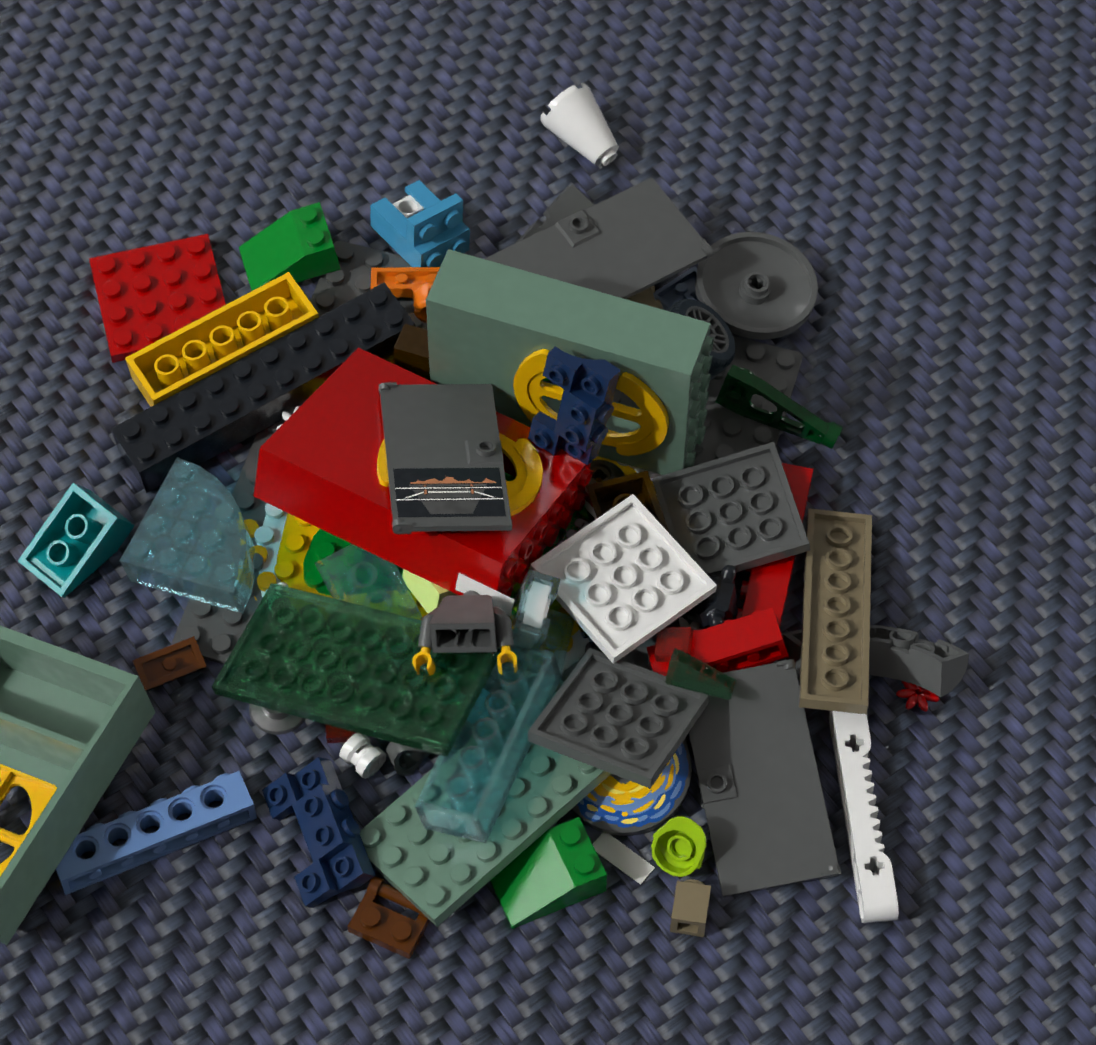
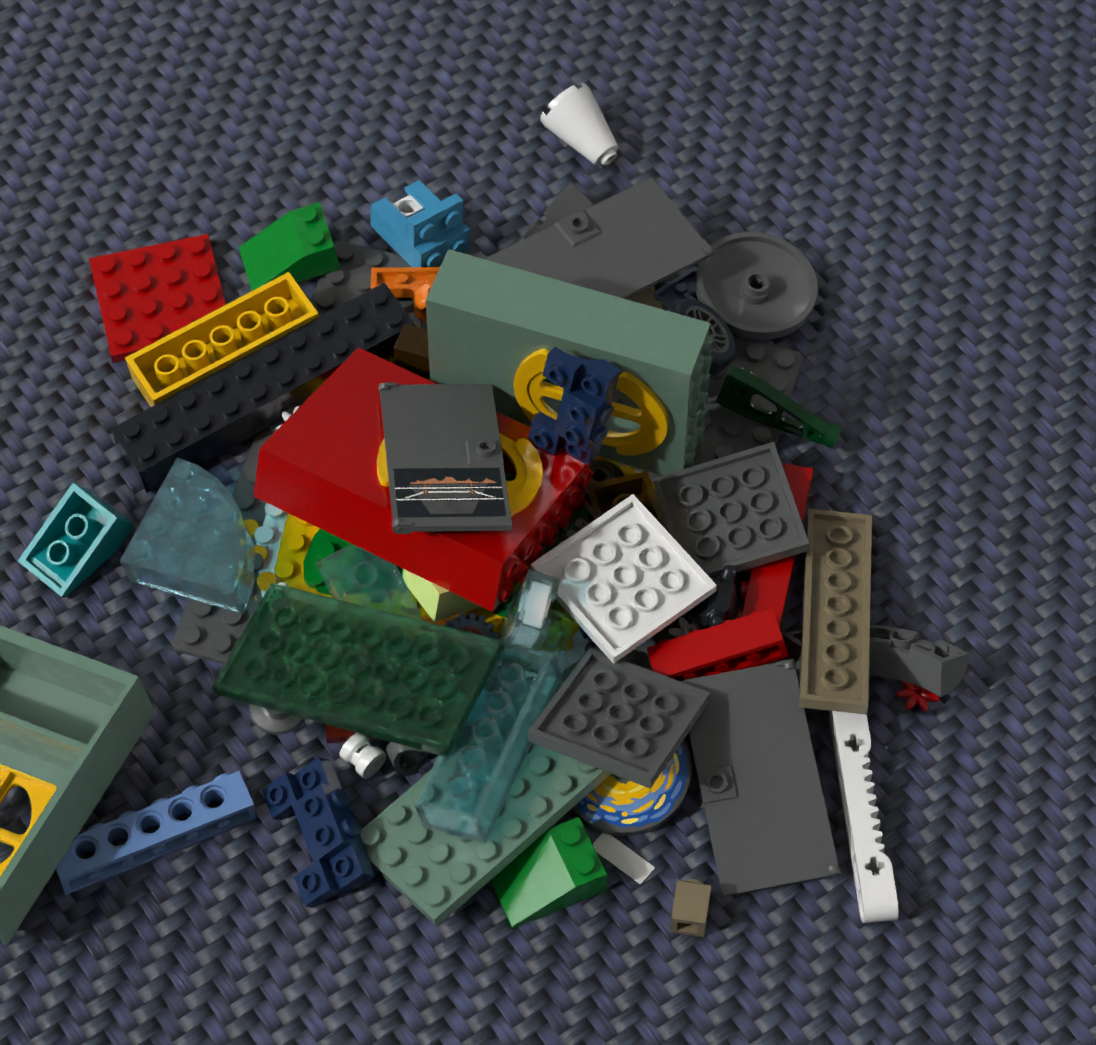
(169, 663): reddish brown plate -> none
(384, 925): reddish brown plate -> none
(465, 625): dark grey torso -> none
(498, 599): white sticker -> none
(672, 638): clear red tile -> none
(679, 846): lime hat -> none
(695, 675): clear green slope -> none

